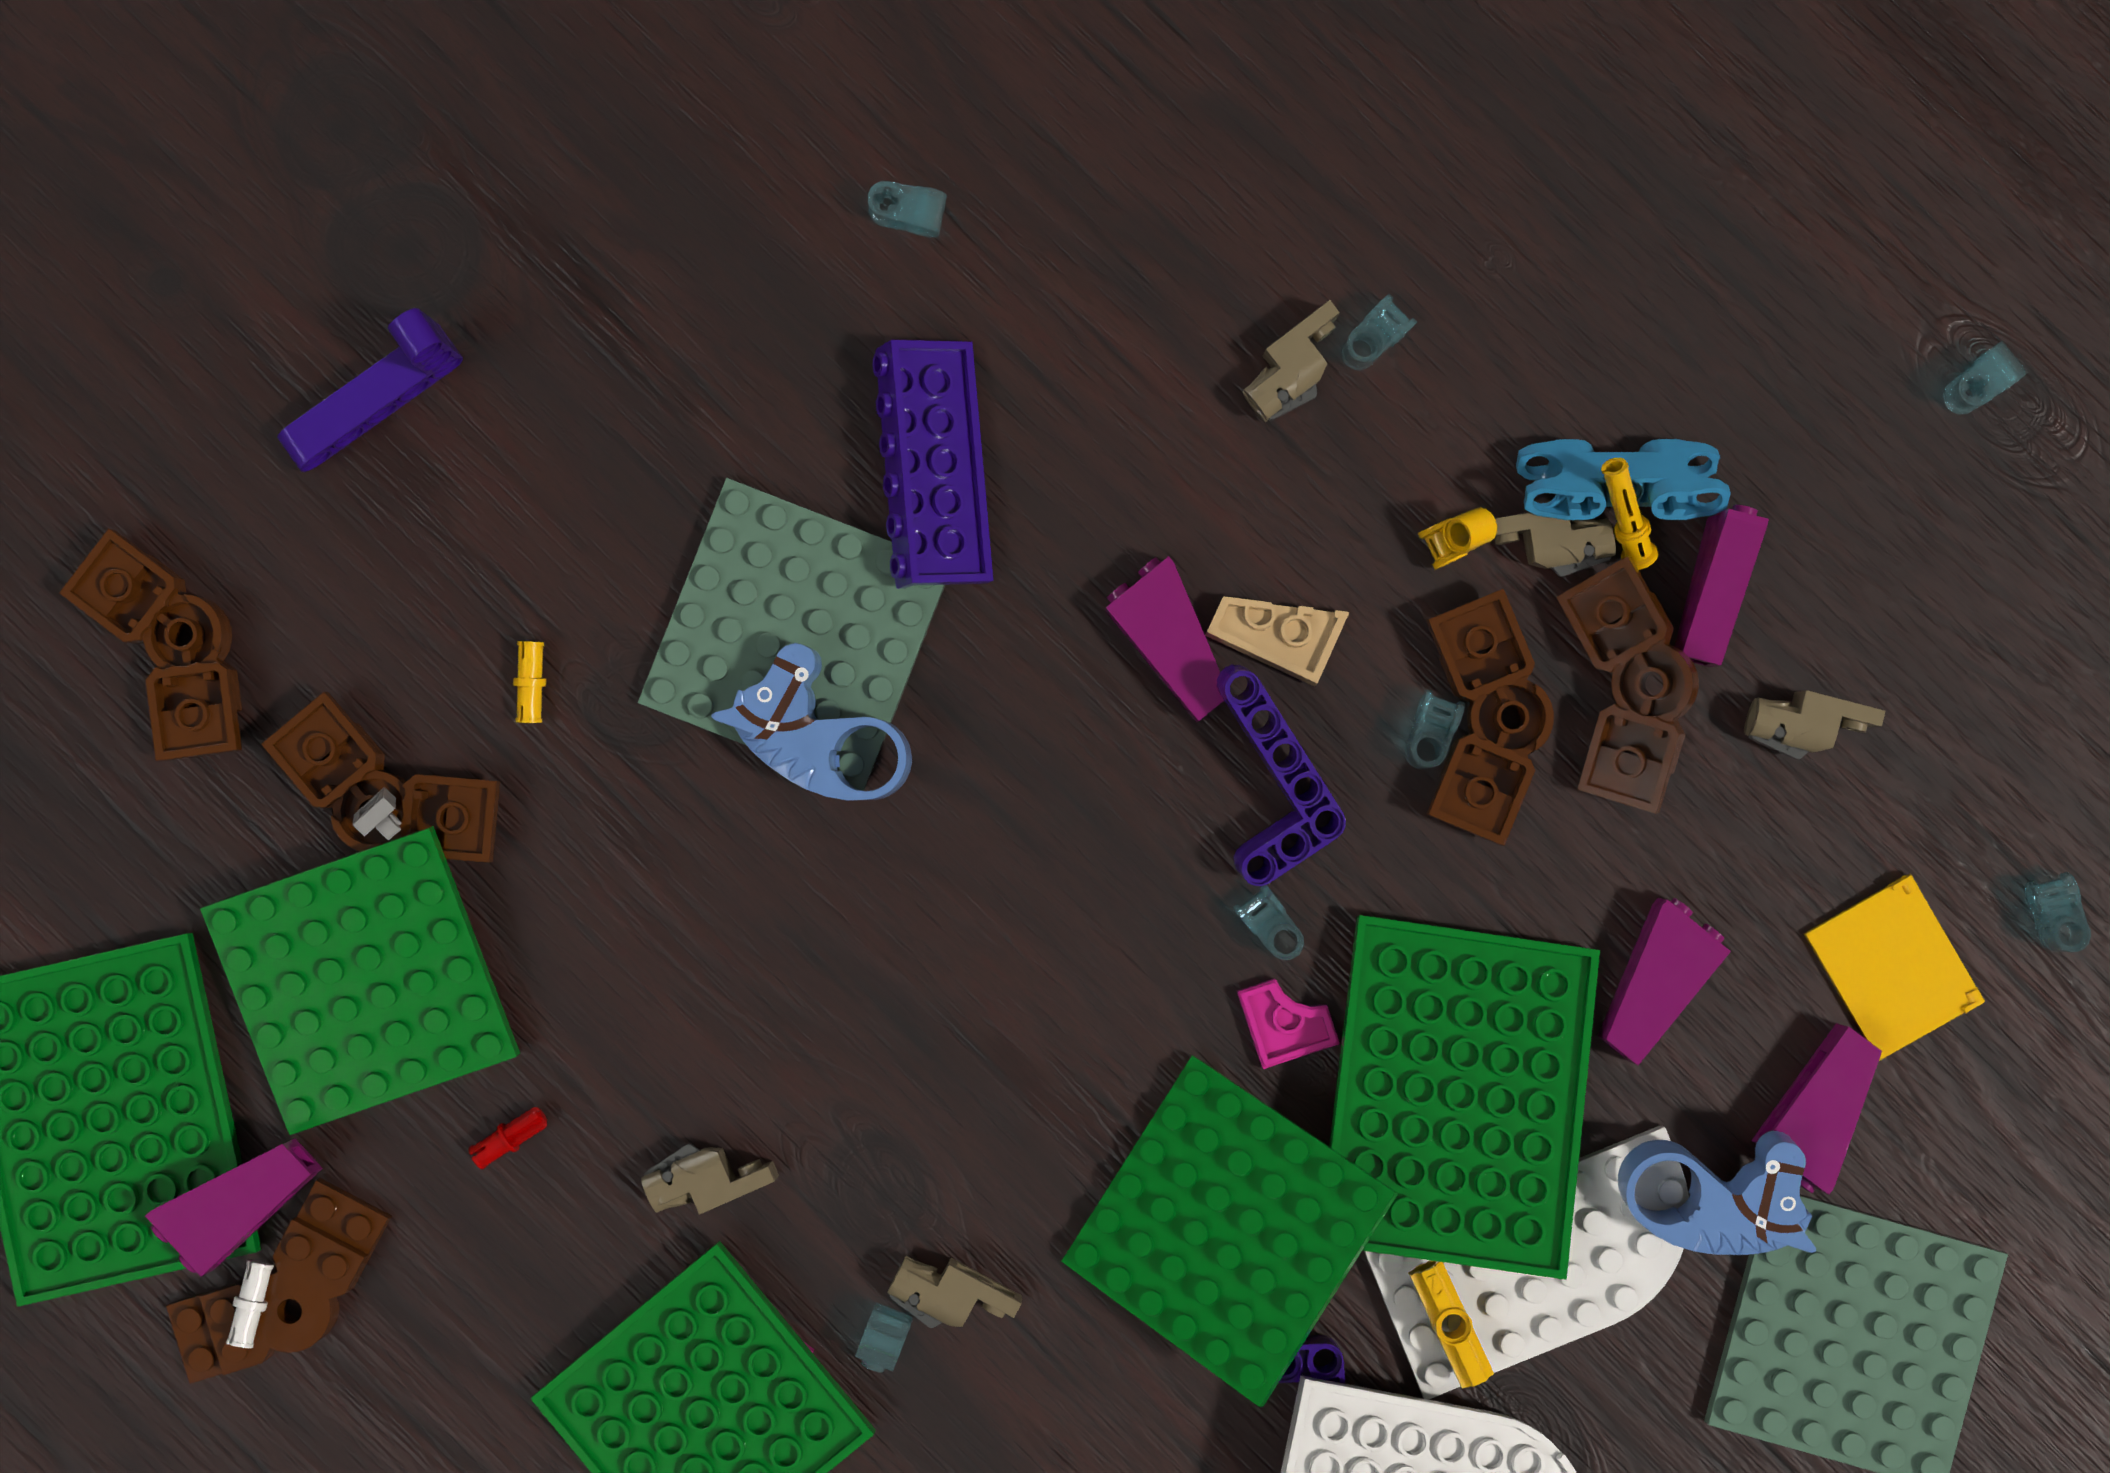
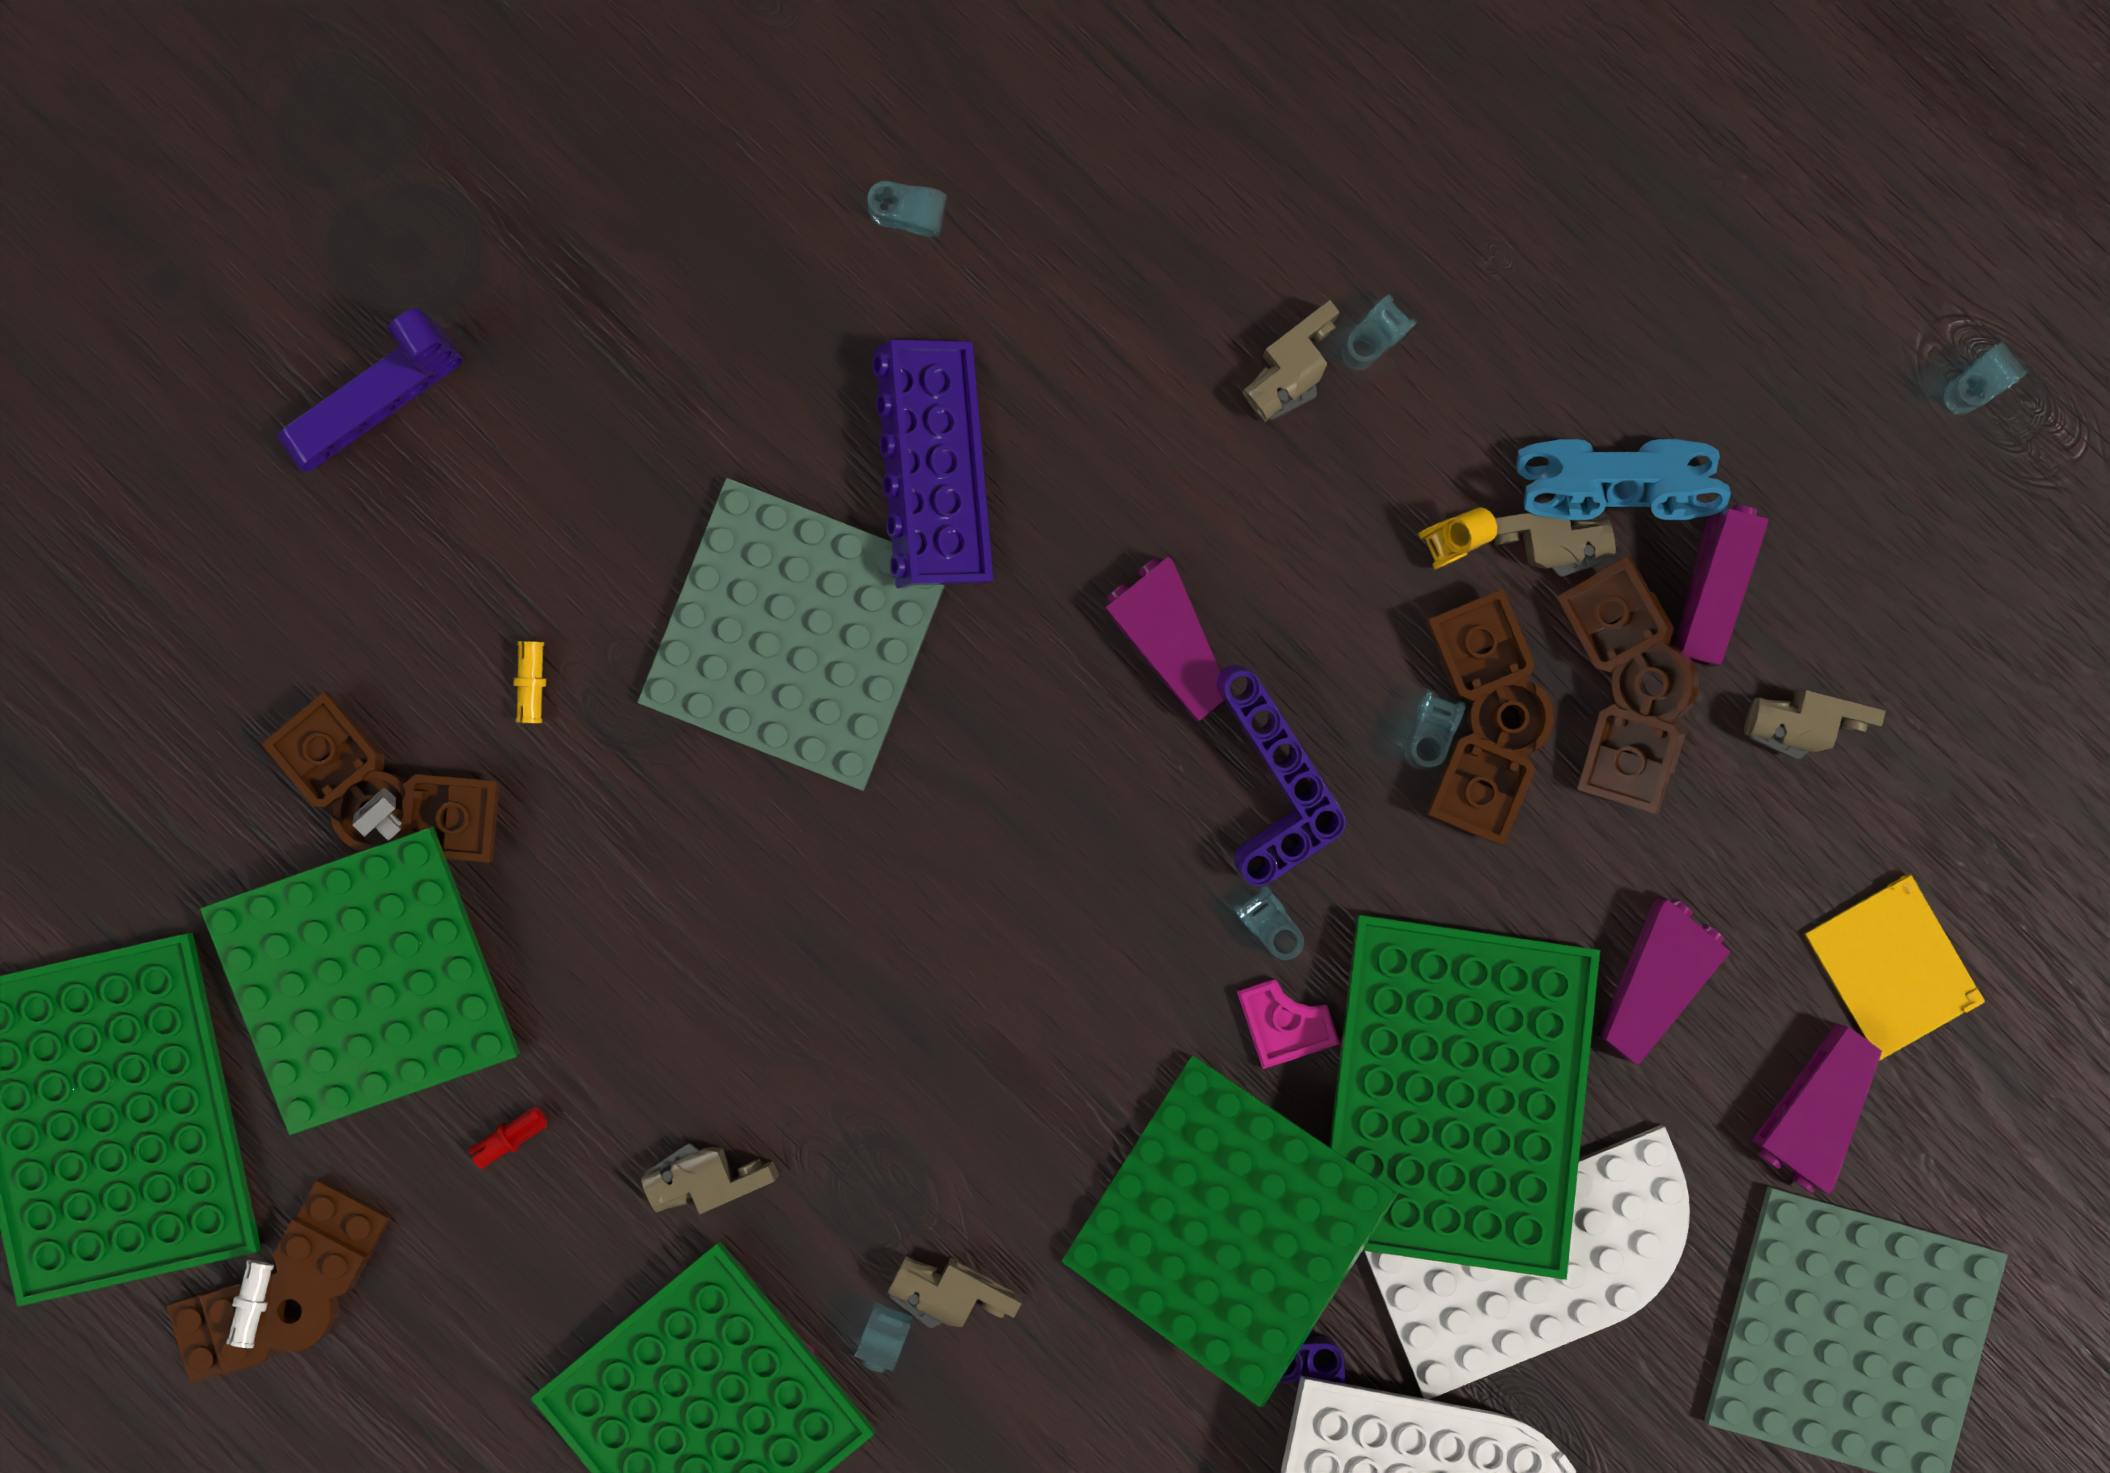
(143, 601): reddish brown plate -> none
(227, 1210): magenta slope -> none
(782, 729): medium blue animal -> none
(1281, 636): tan wing -> none
(1462, 1344): yellow piece -> none
(1631, 527): yellow pin -> none
(1738, 1217): medium blue animal -> none
(2057, 910): clear light blue piece -> none

